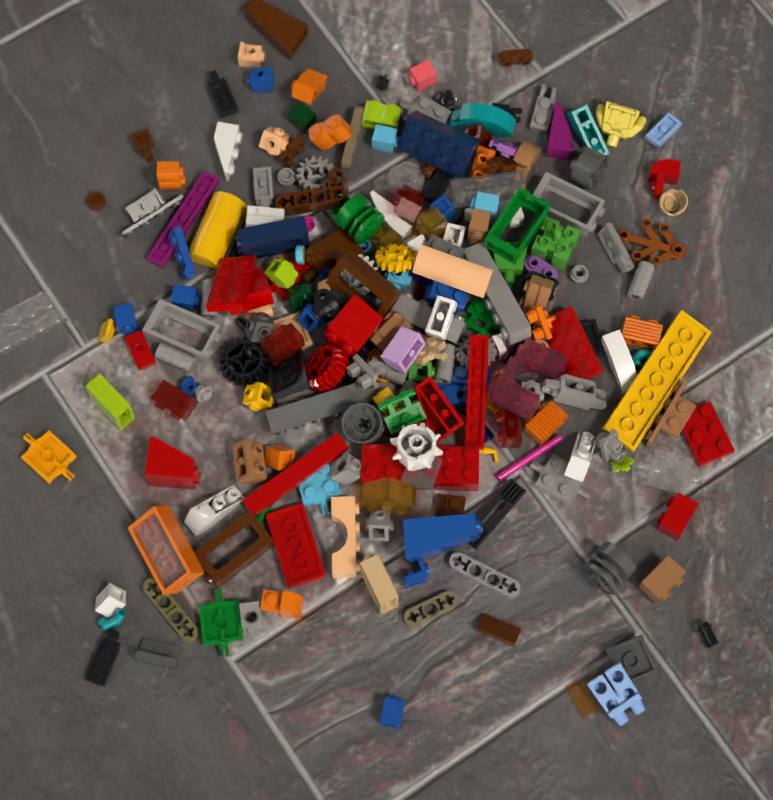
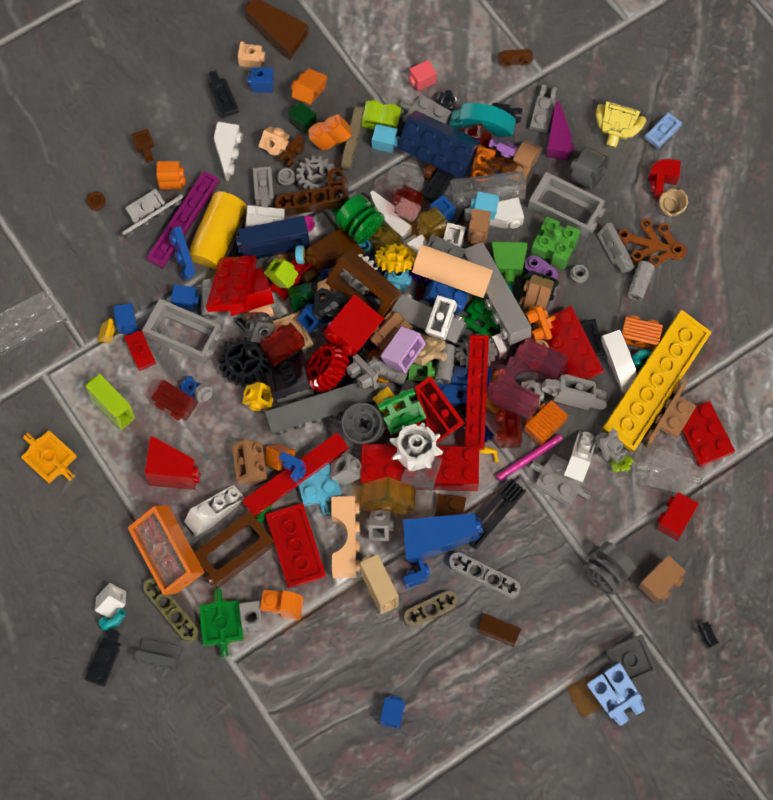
(175, 357): light grey axle -> none
(290, 463): none -> blue bracket
(382, 83): black plate -> none
(524, 199): green piece -> none
(585, 129): teal slope -> none

